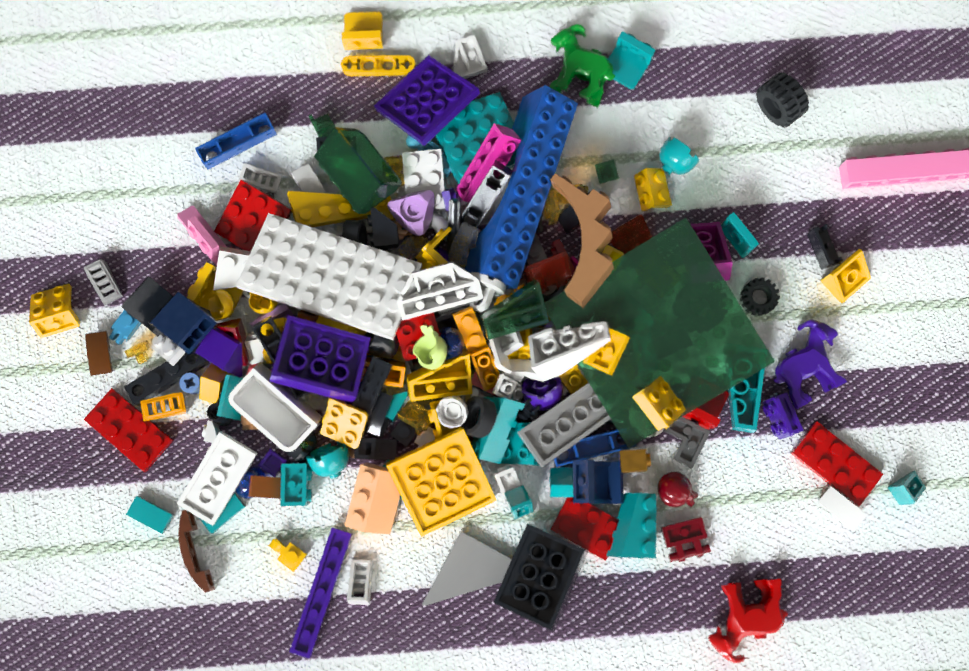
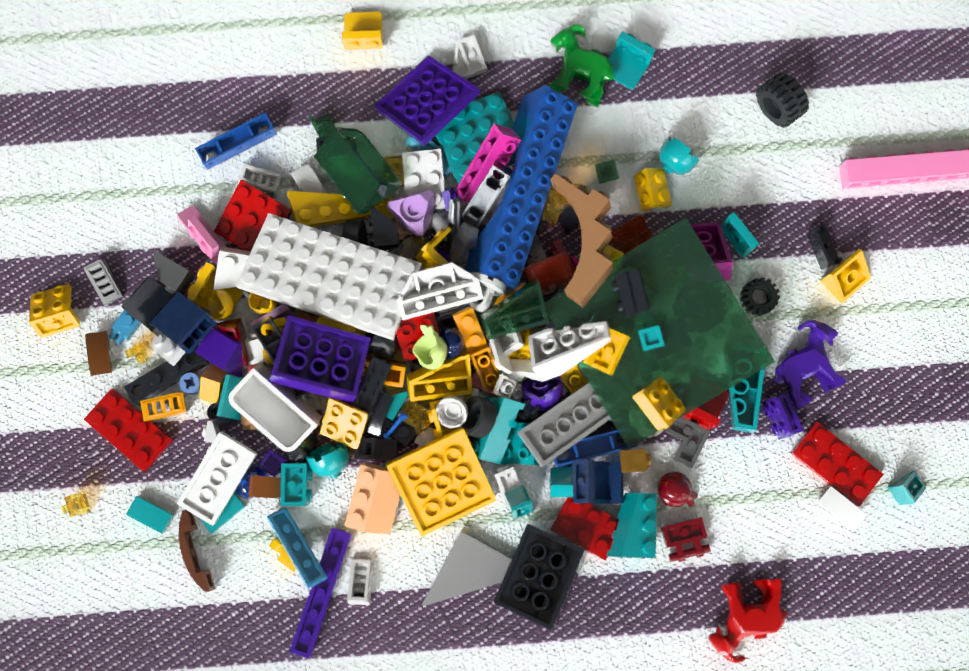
(76, 505): none -> clear yellow tile
(172, 274): none -> dark grey slope
(296, 547): none -> dark azure tile
(378, 69): yellow beam -> none
(402, 416): none -> blue hinge
(630, 292): none -> black brick
(651, 338): none -> teal plate

